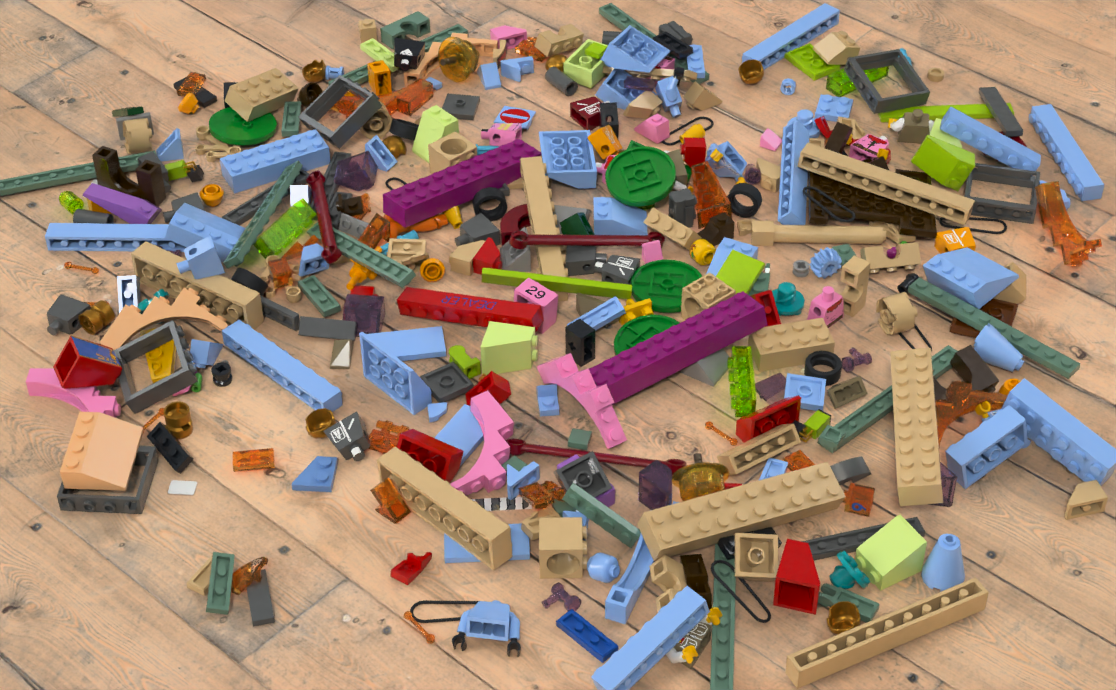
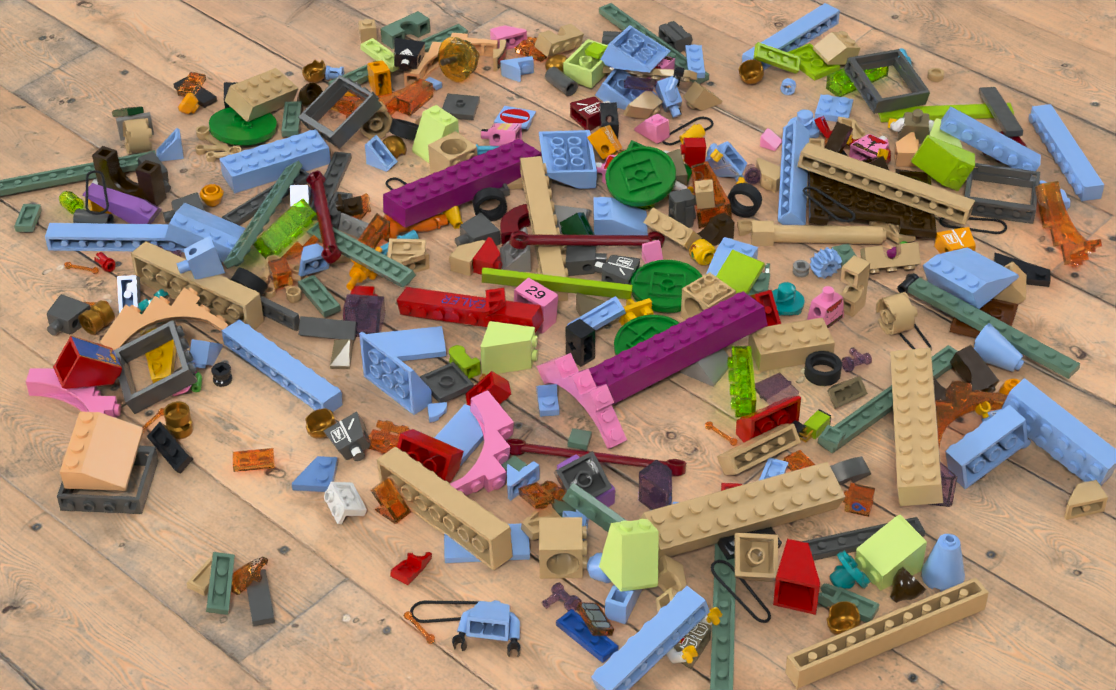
(28, 218): none -> sand green plate
(105, 193): none -> black piece
(107, 264): none -> red pin
(180, 169): piece -> none
(182, 487): white sticker -> none
(344, 501): none -> white bracket
(356, 172): clear purple slope -> none
(432, 270): light orange cone -> none
(489, 76): light blue slope -> none
(494, 300): none -> red slope
(496, 504): sticker -> none
(595, 619): none -> tile
(631, 555): none -> yellowish green slope
(676, 46): black plate -> none
(697, 576): dark brown slope -> none
(700, 478): clear yellow piece -> none
(704, 194): none -> tan slope
(776, 57): none -> lime plate
(808, 388): light blue plate -> none
(905, 150): none -> light nougat slope
(905, 586): none -> dark brown helmet
(1035, 274): none -> black wing

